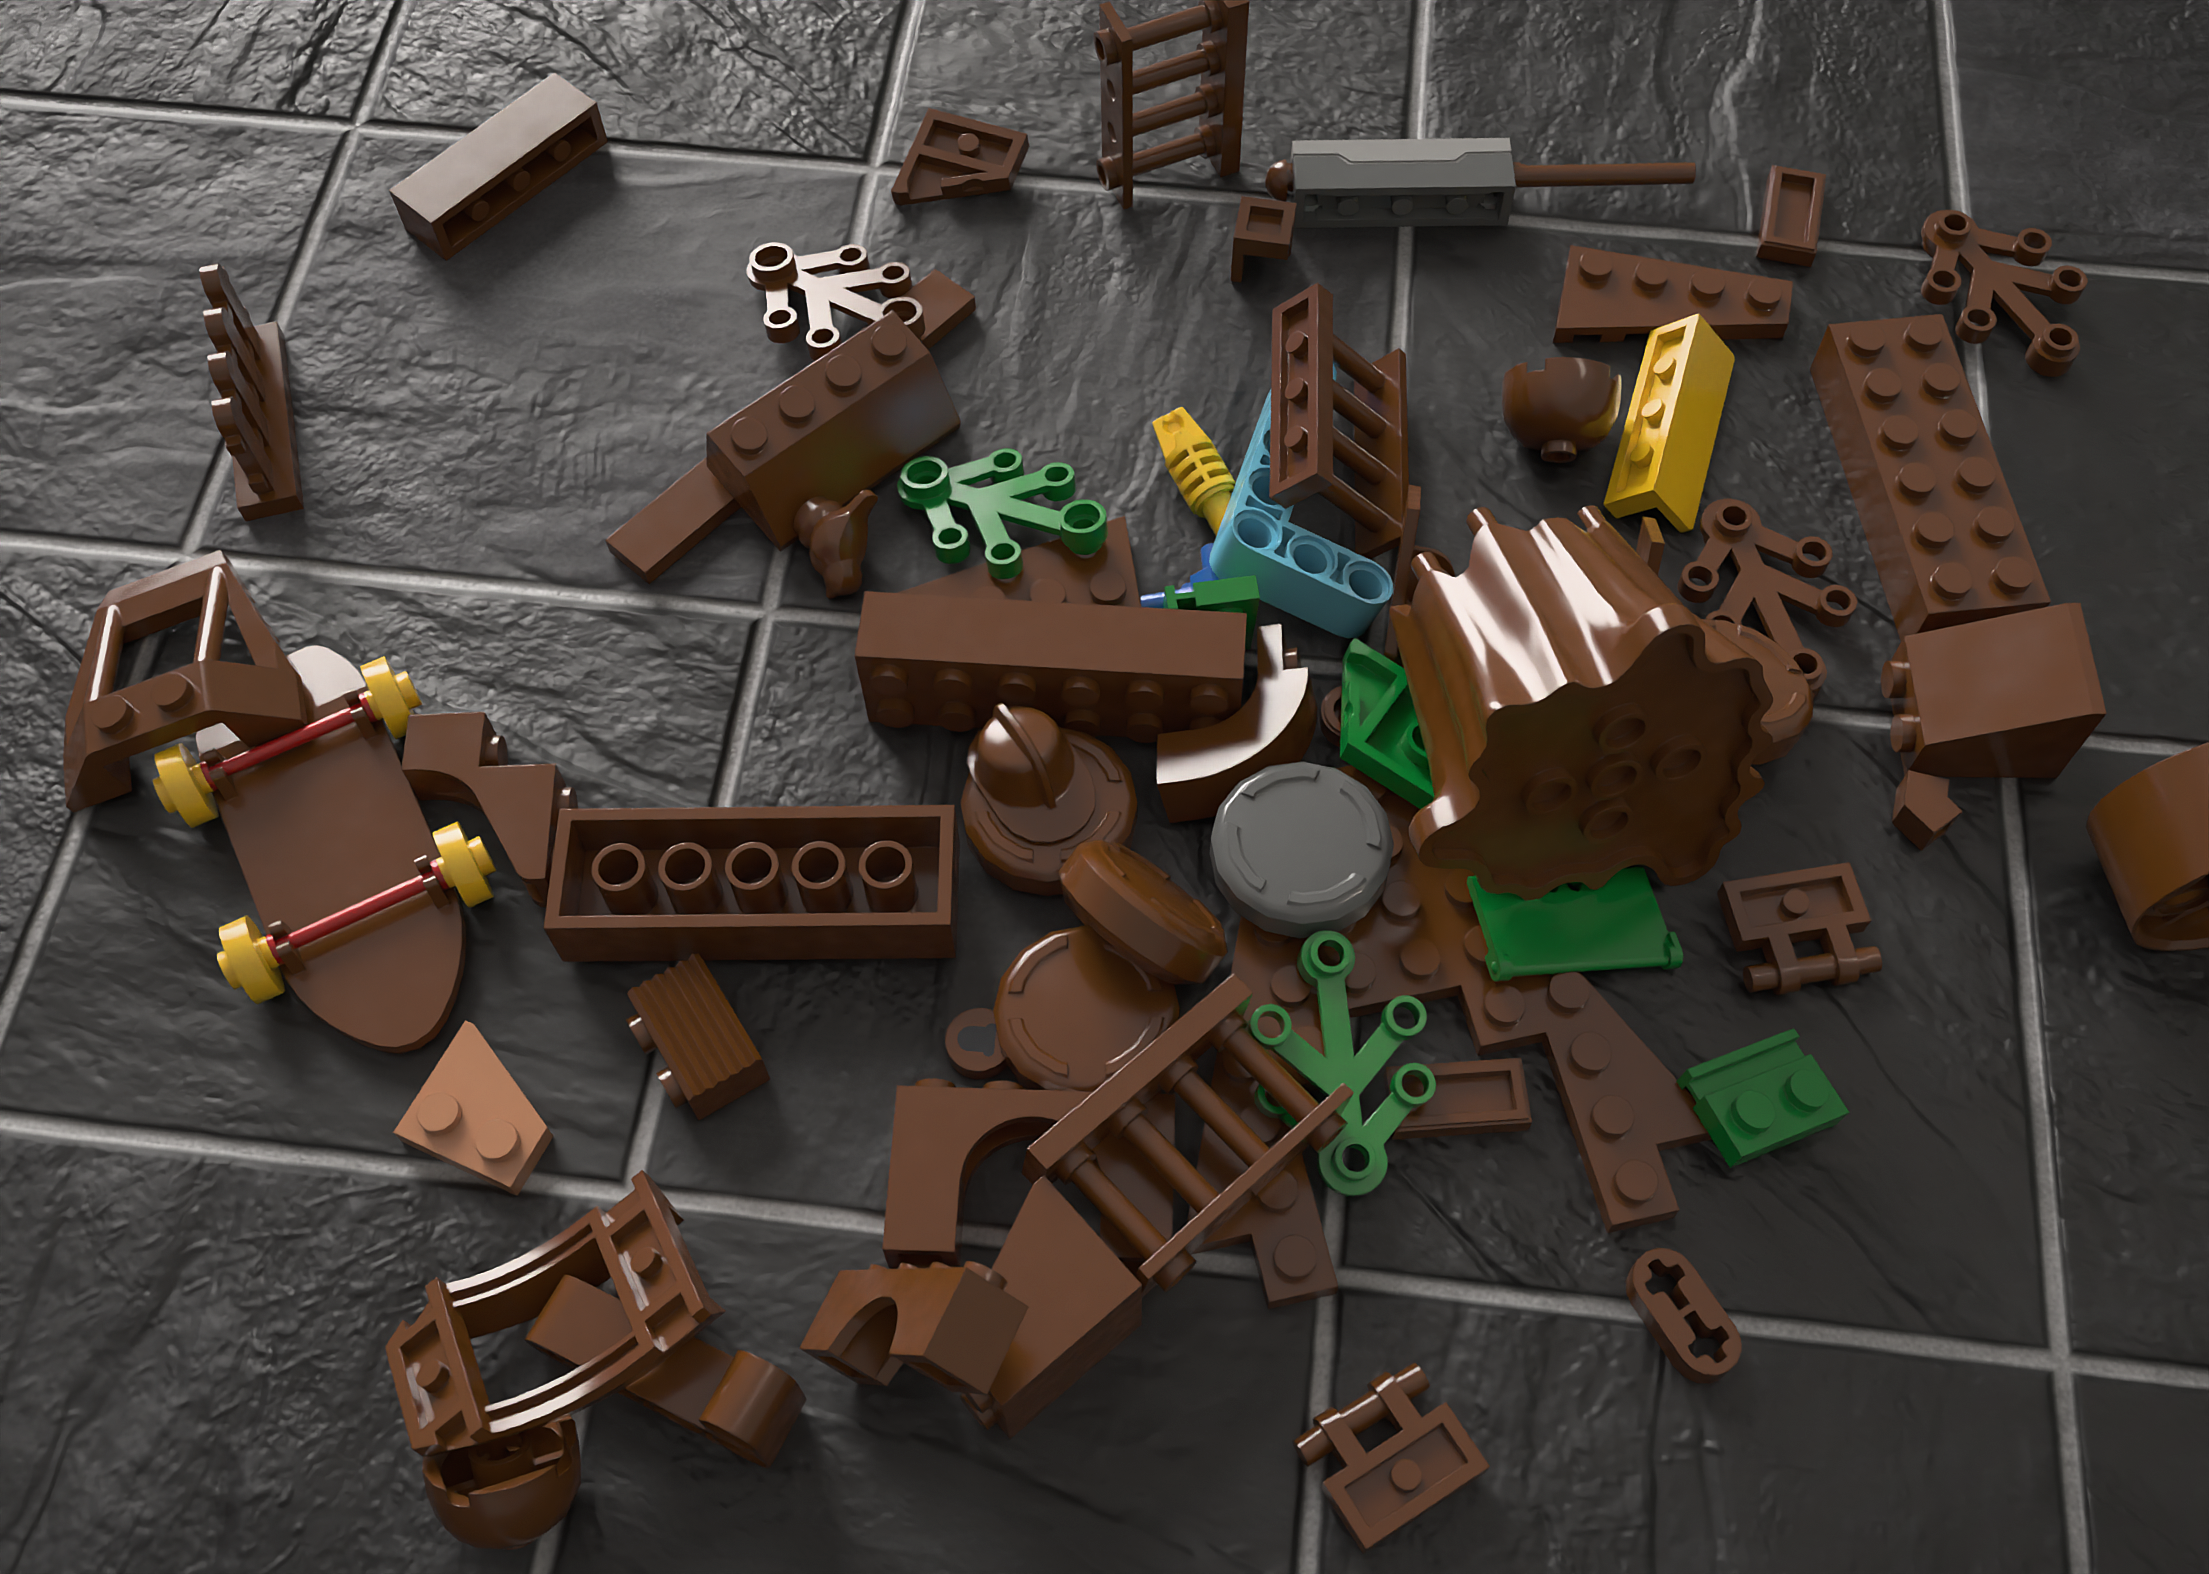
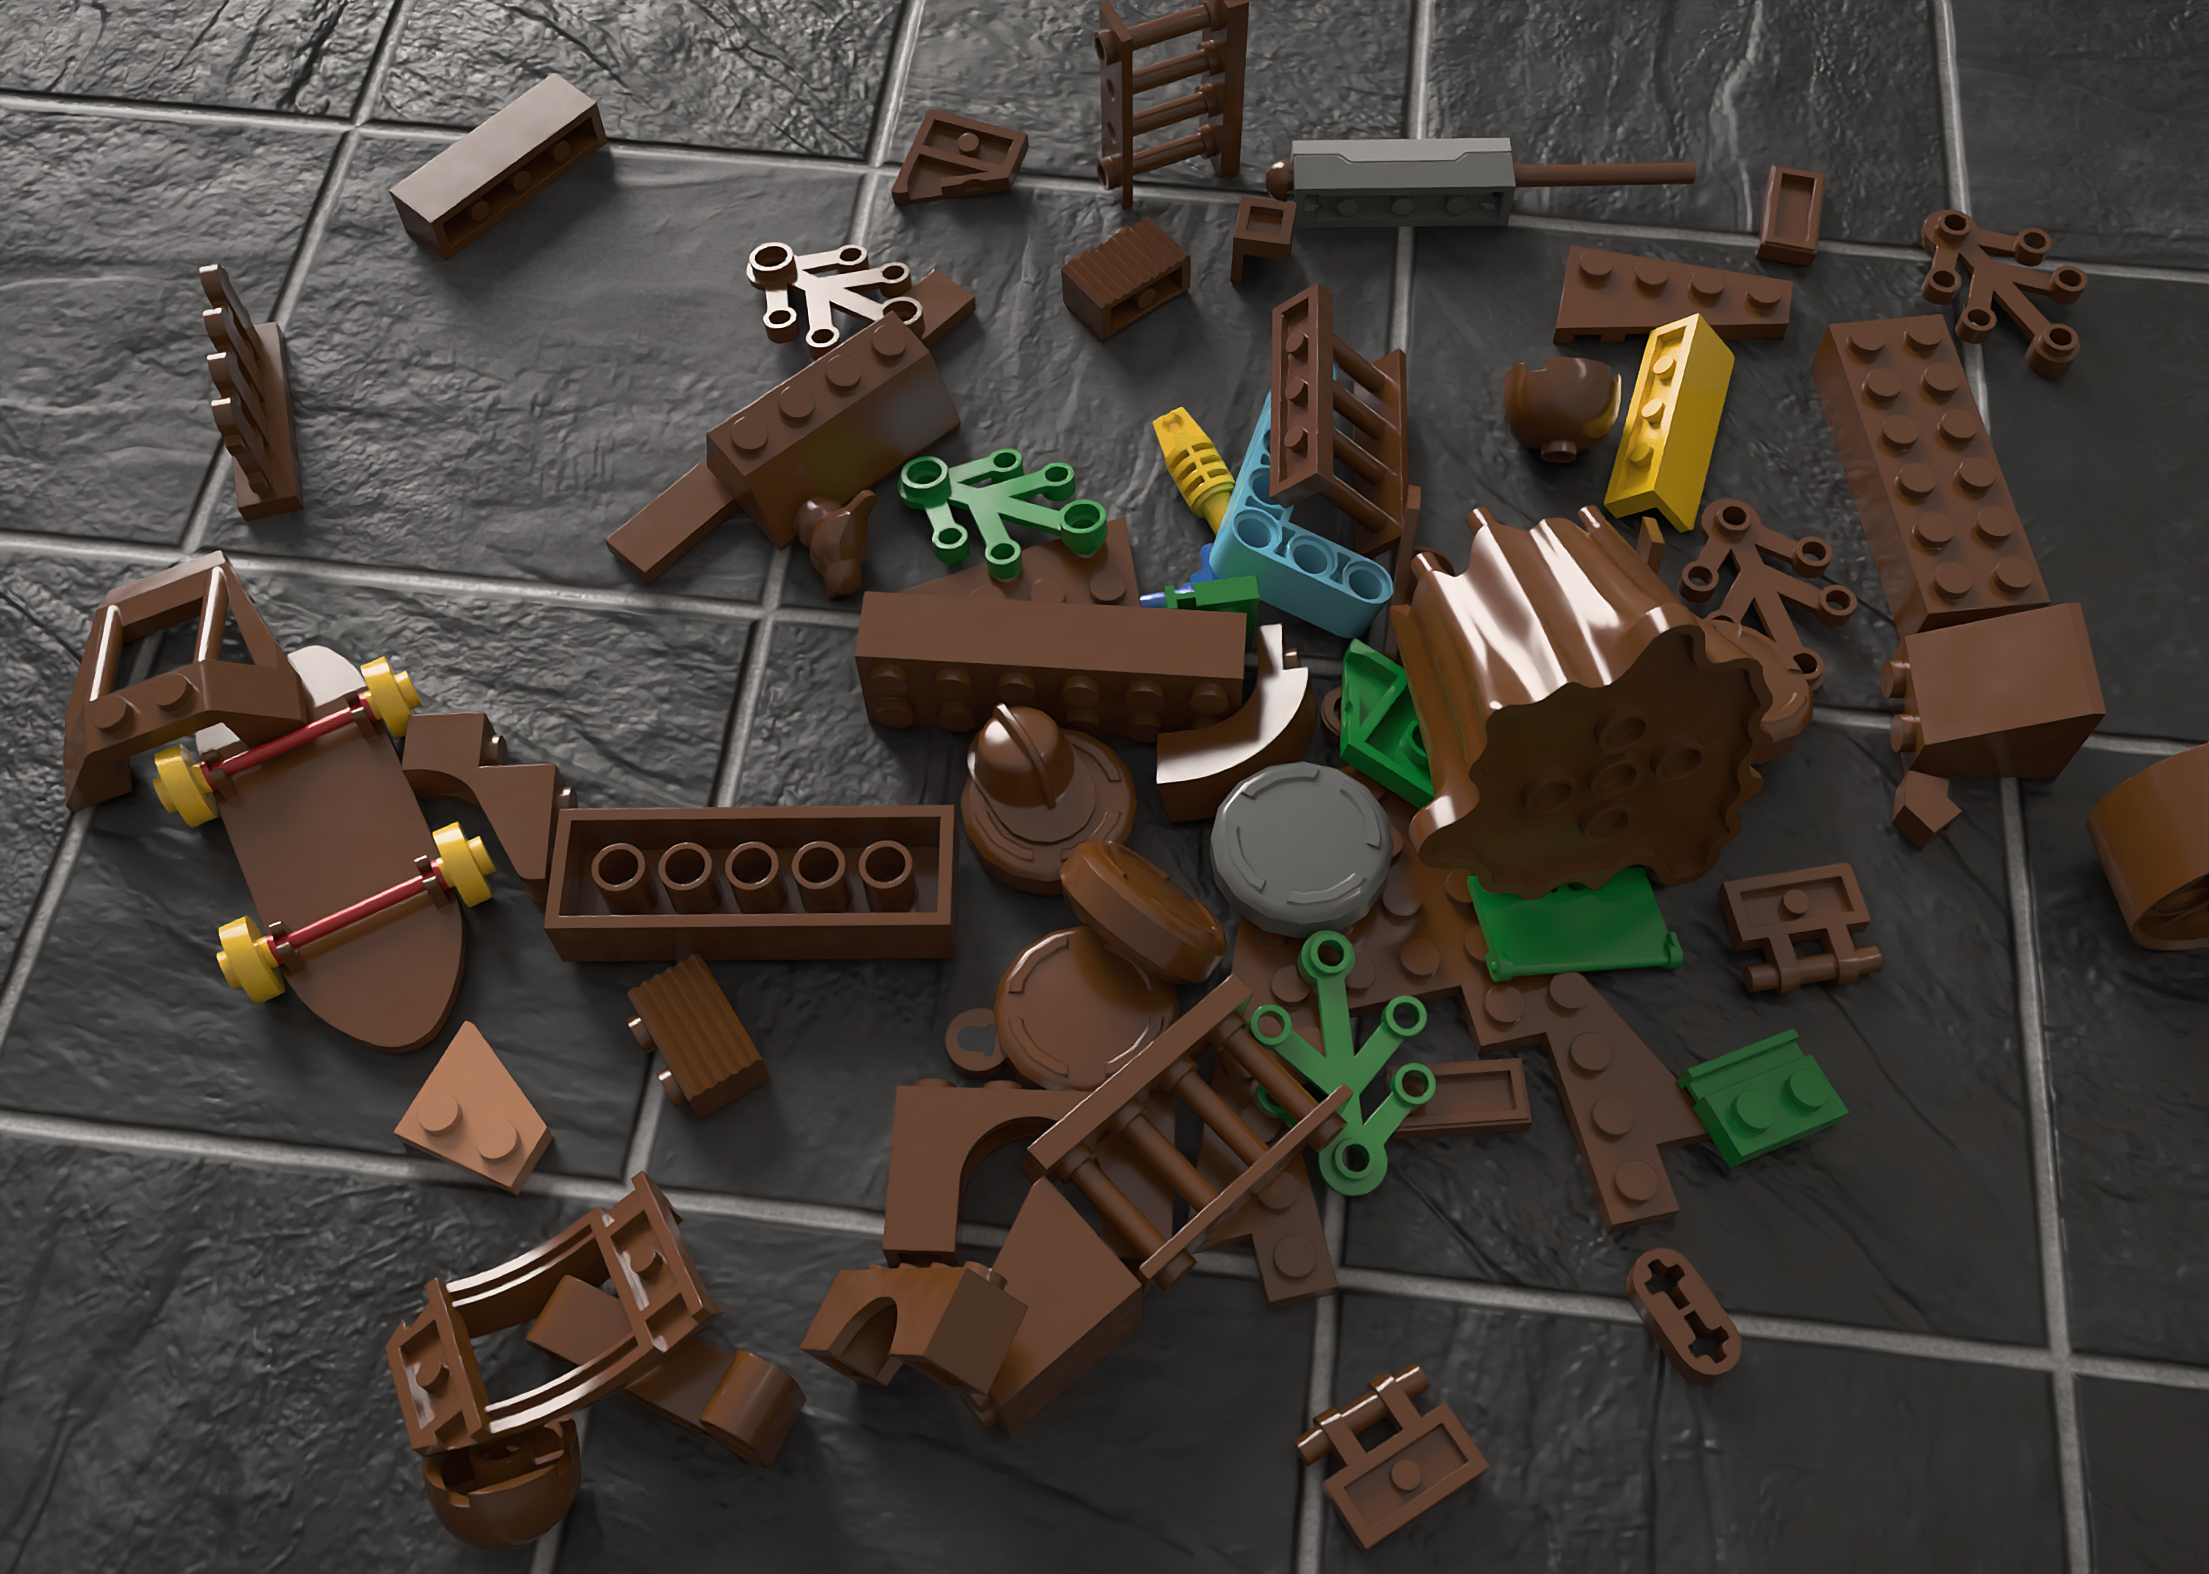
(1125, 278): none -> reddish brown brick

